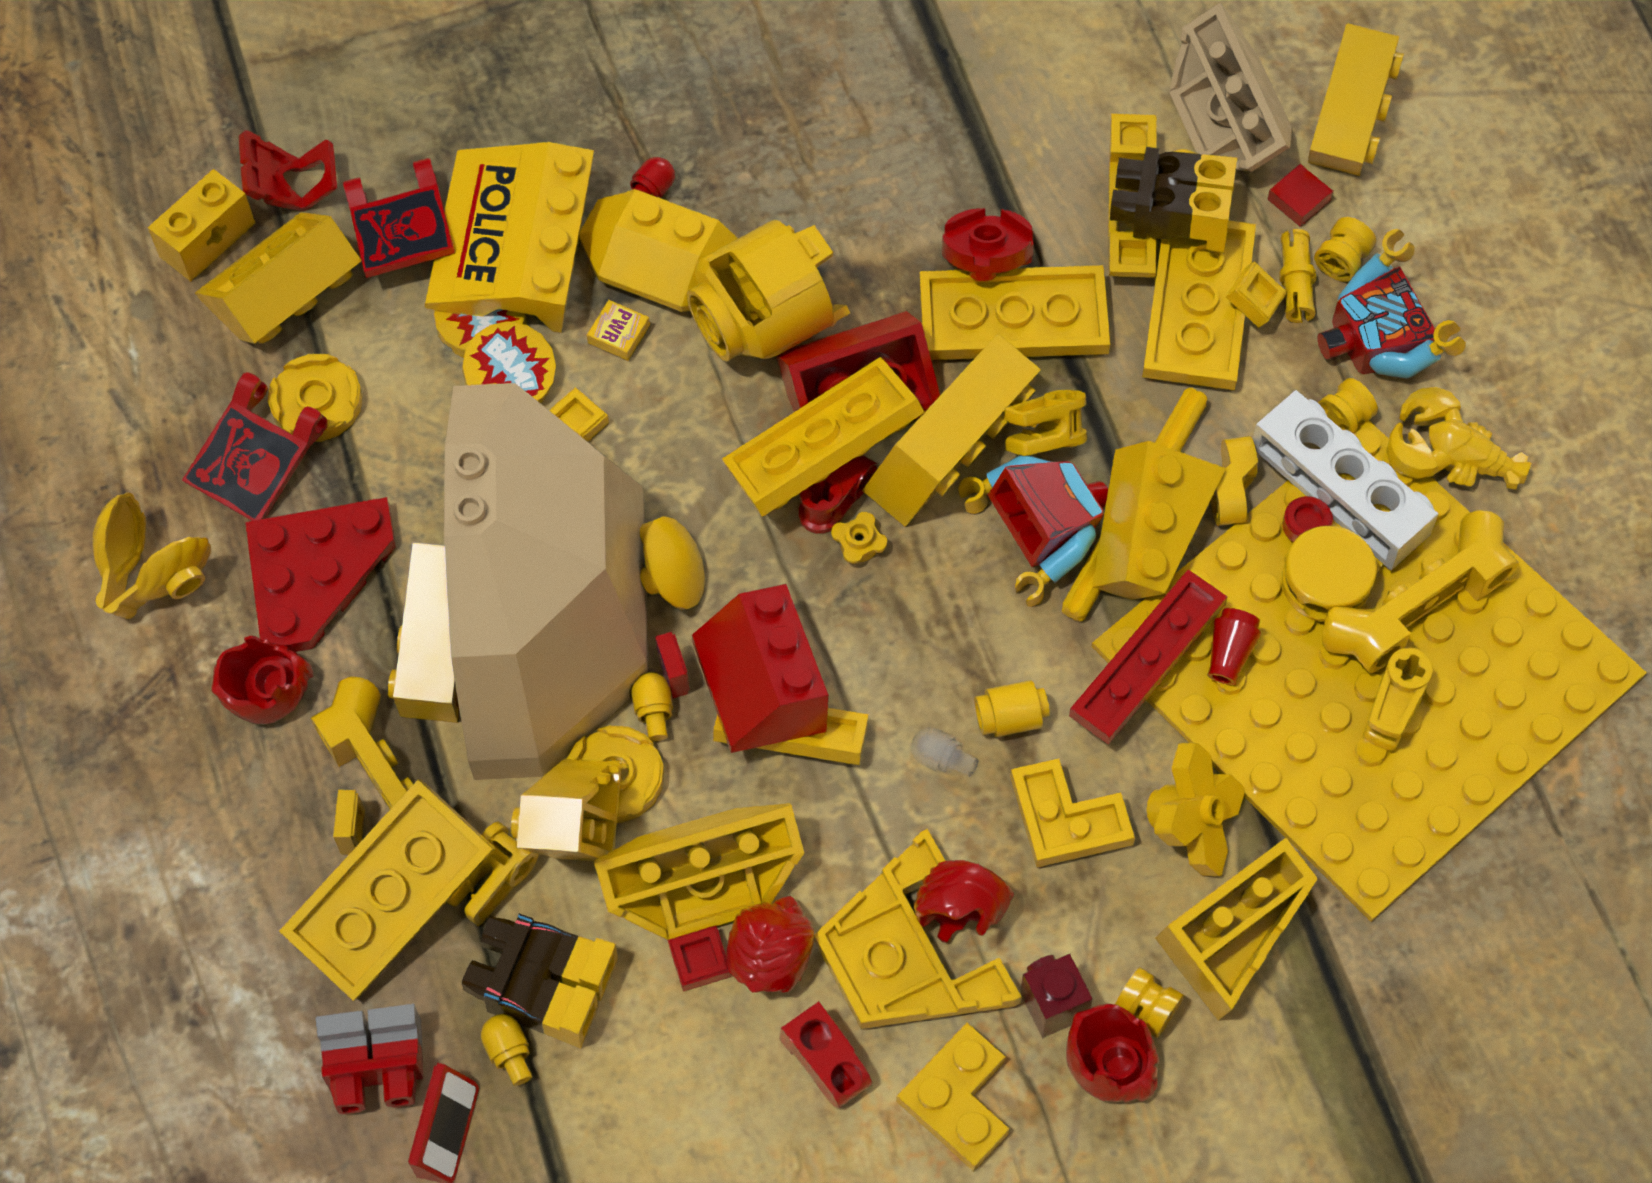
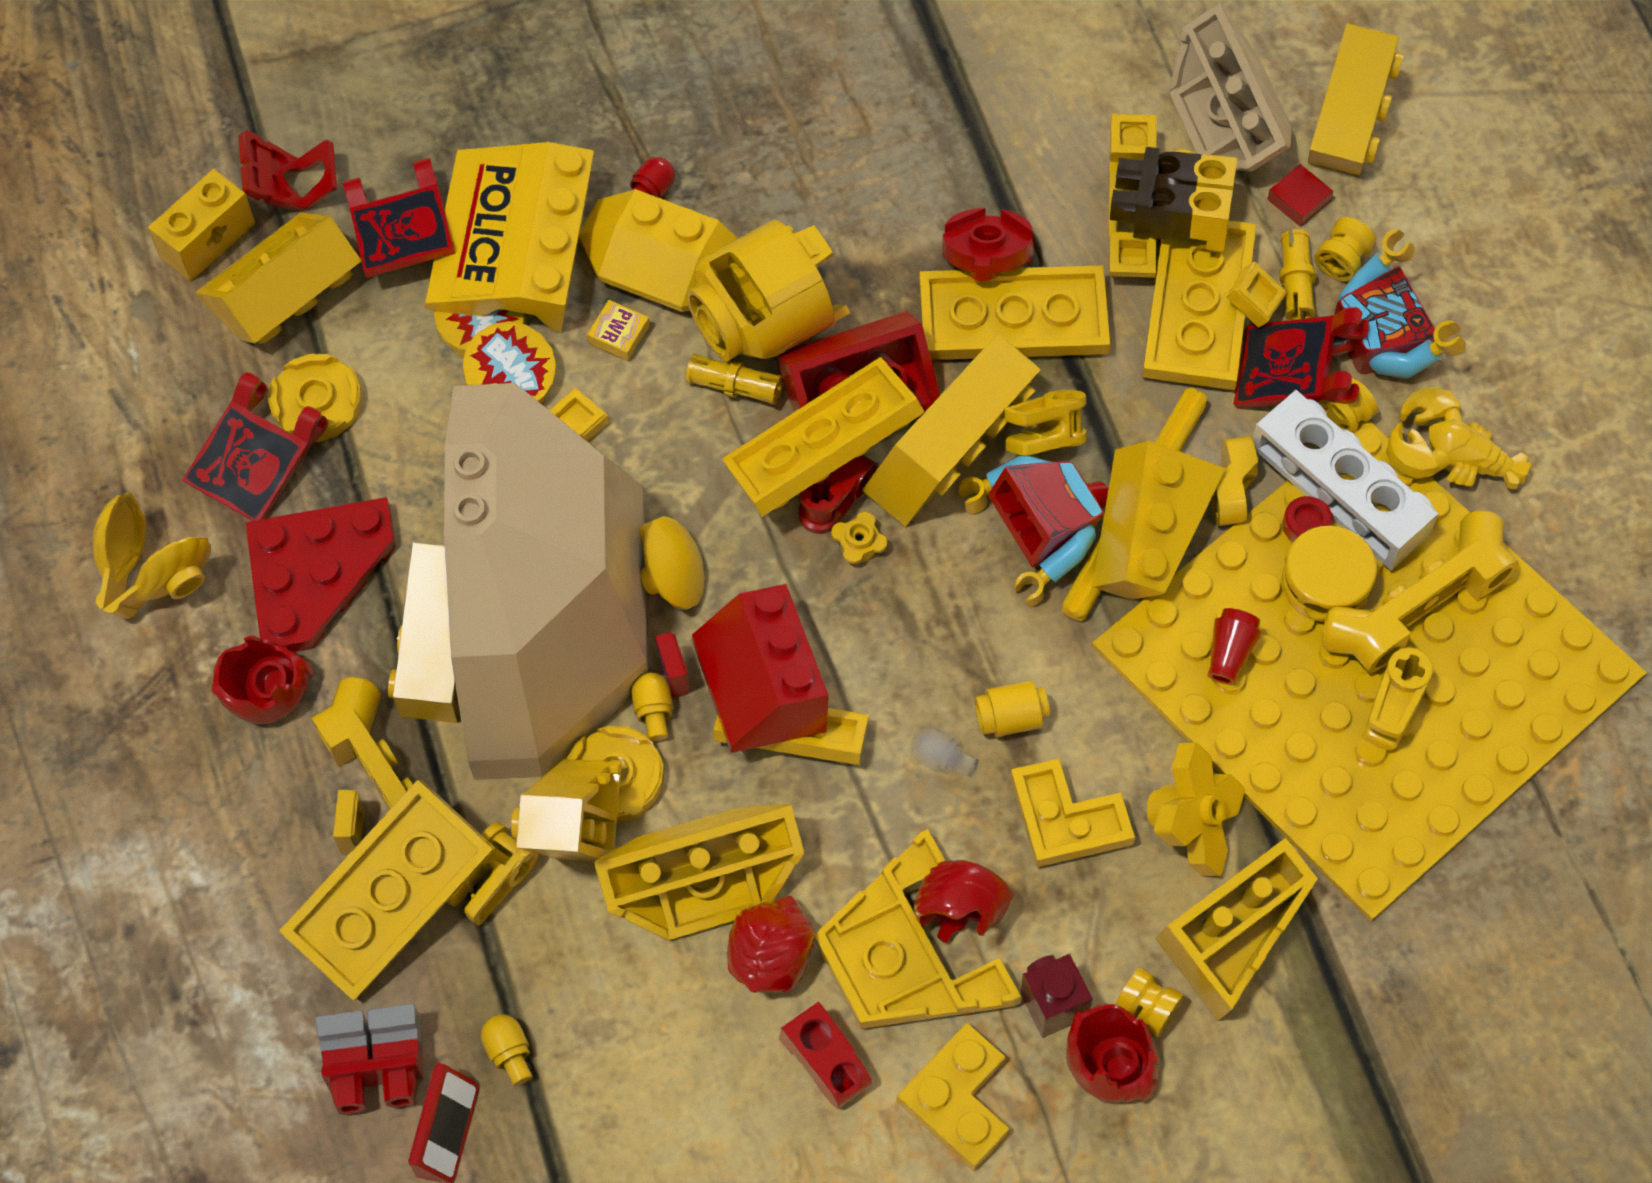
(542, 976): dark brown hips -> none
(699, 958): red tile -> none
(734, 379): none -> yellow pin
(1147, 656): red plate -> none
(1297, 357): none -> flag

